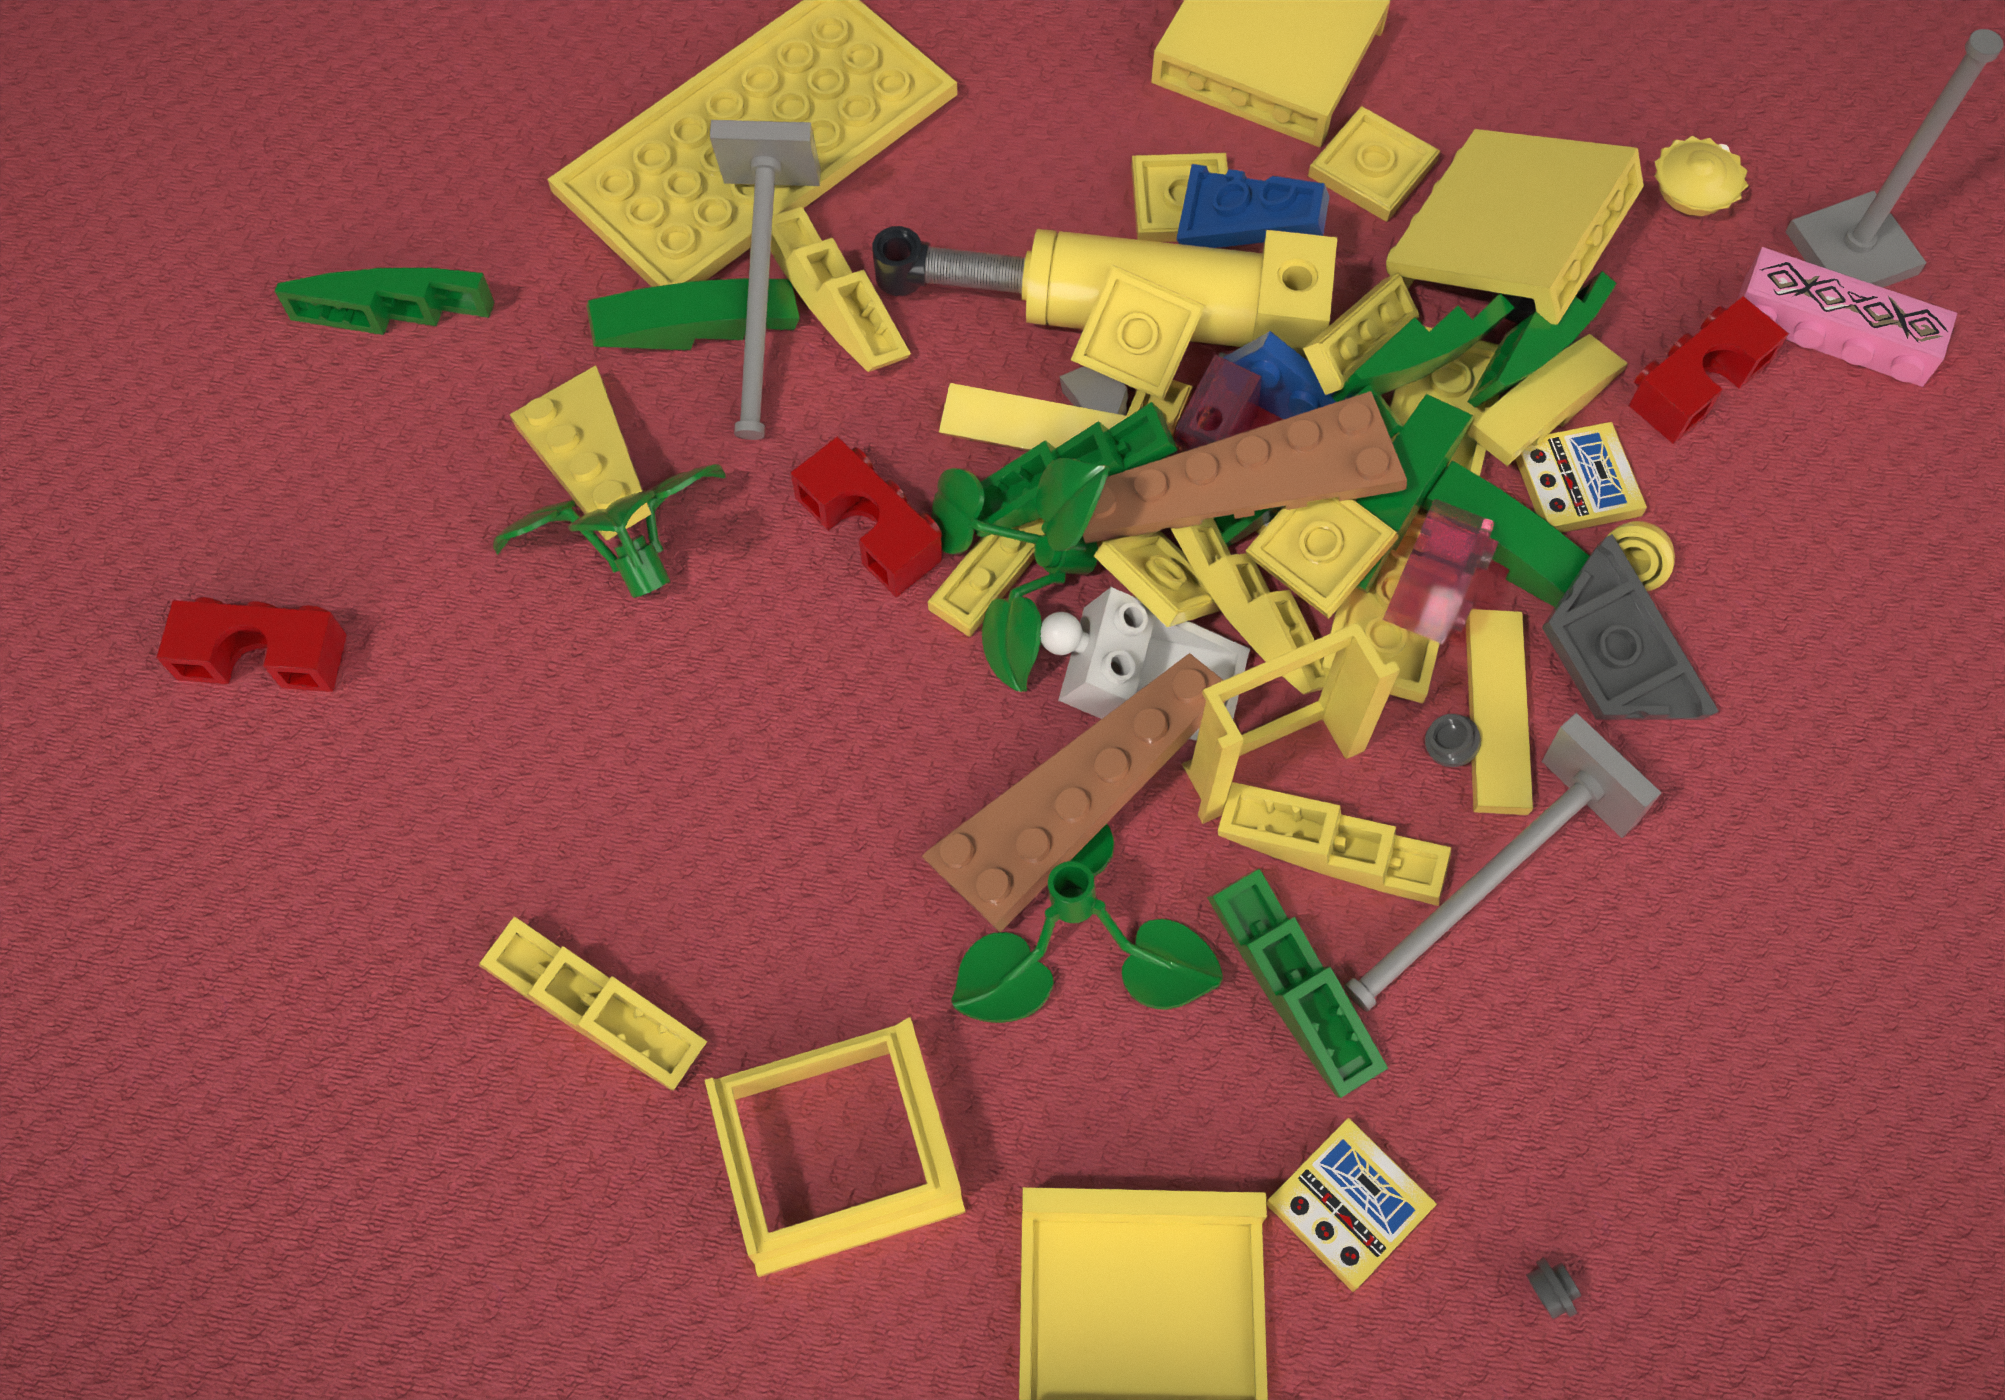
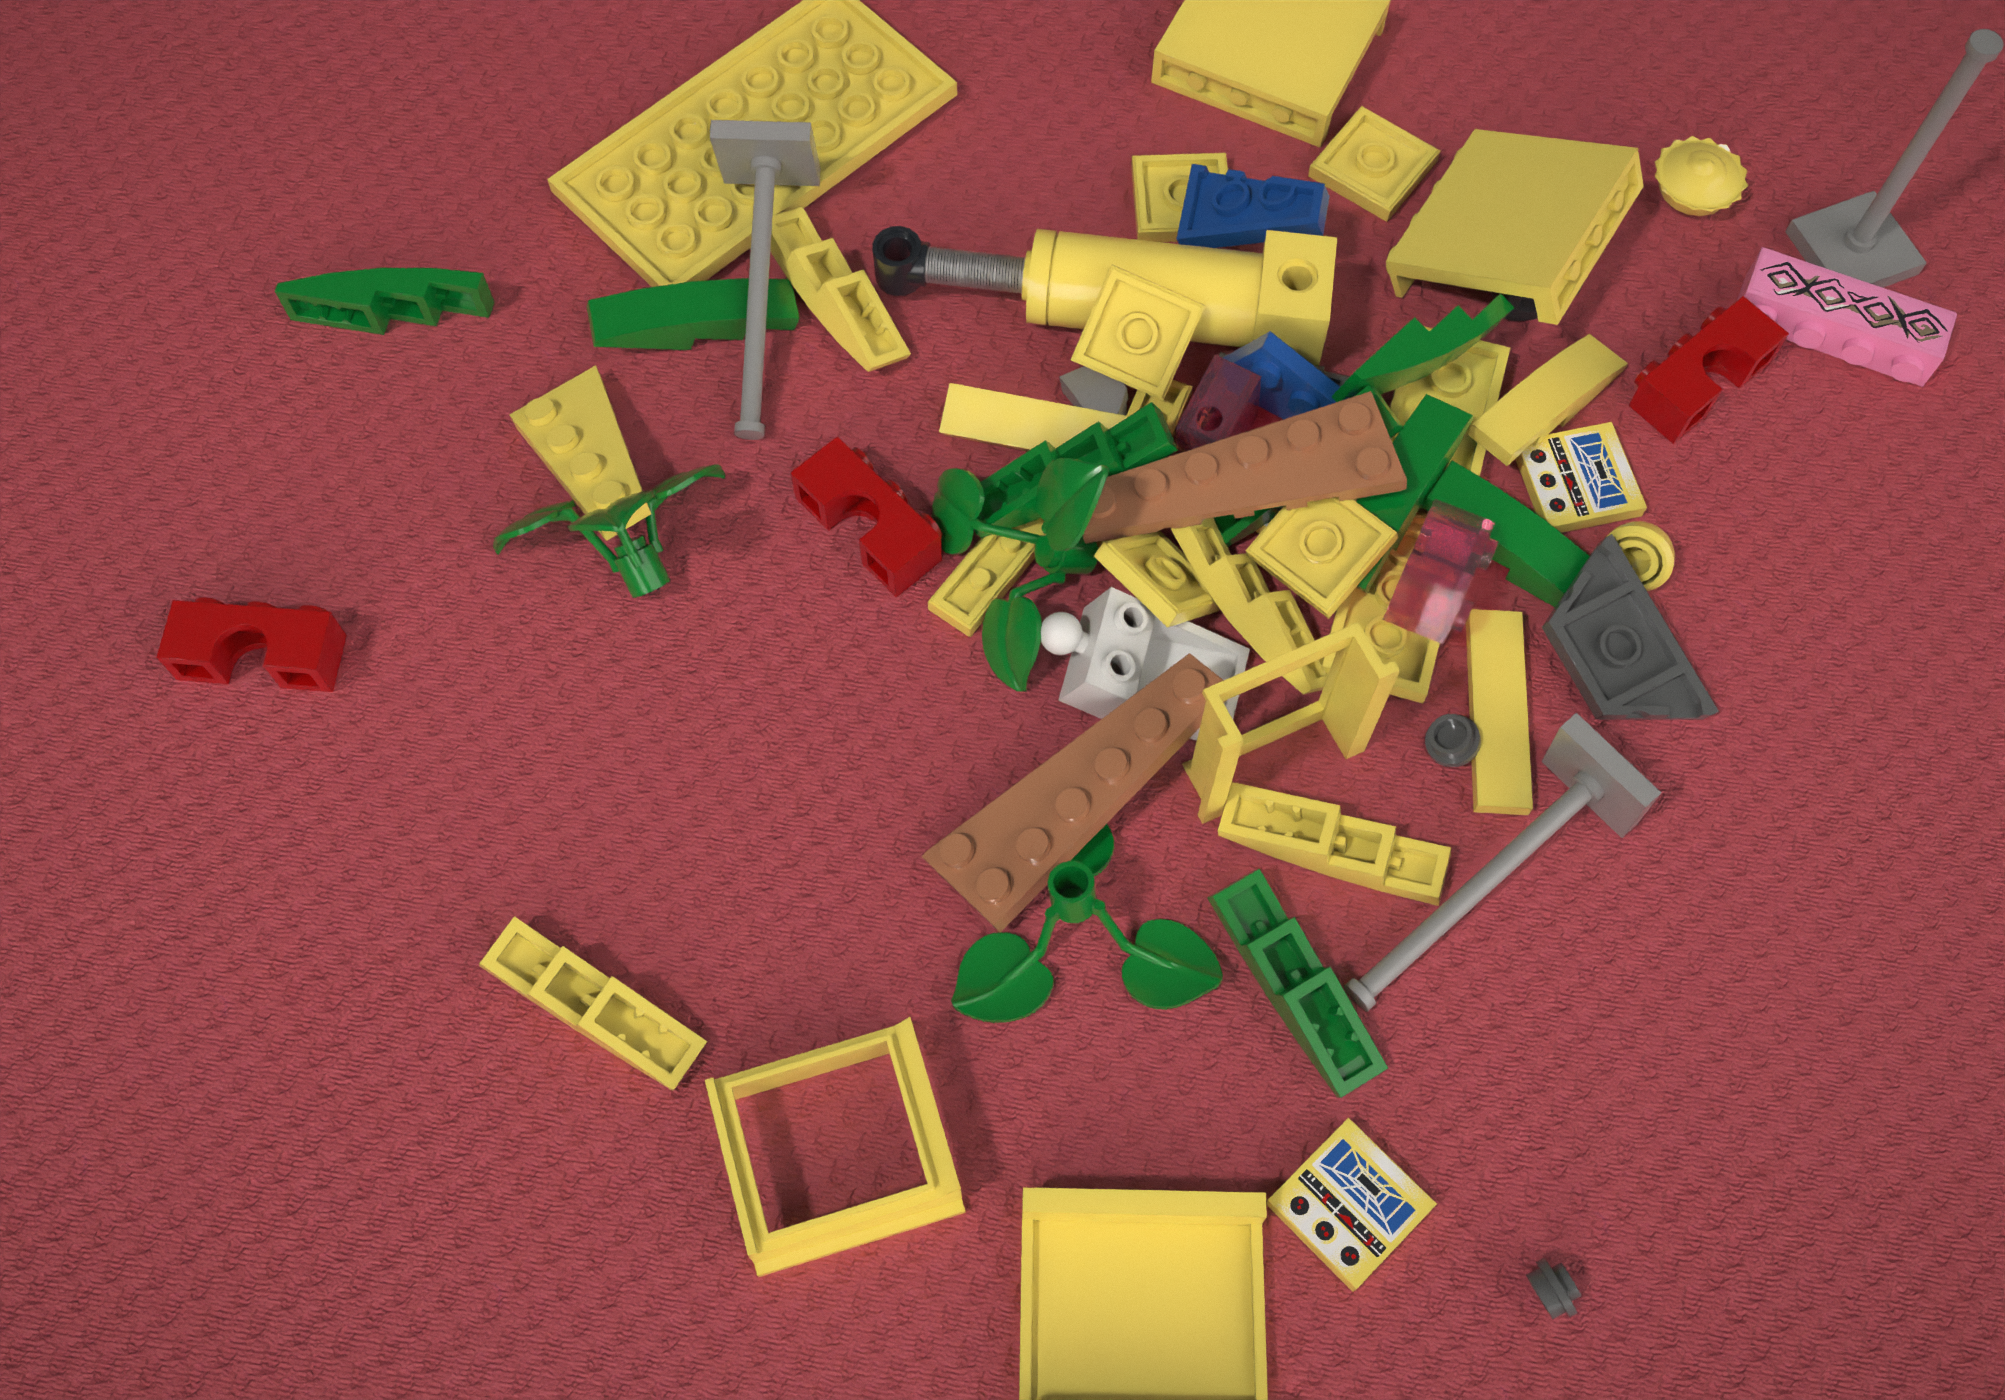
(1360, 332): light yellow tile -> none
(1538, 341): green slope -> none

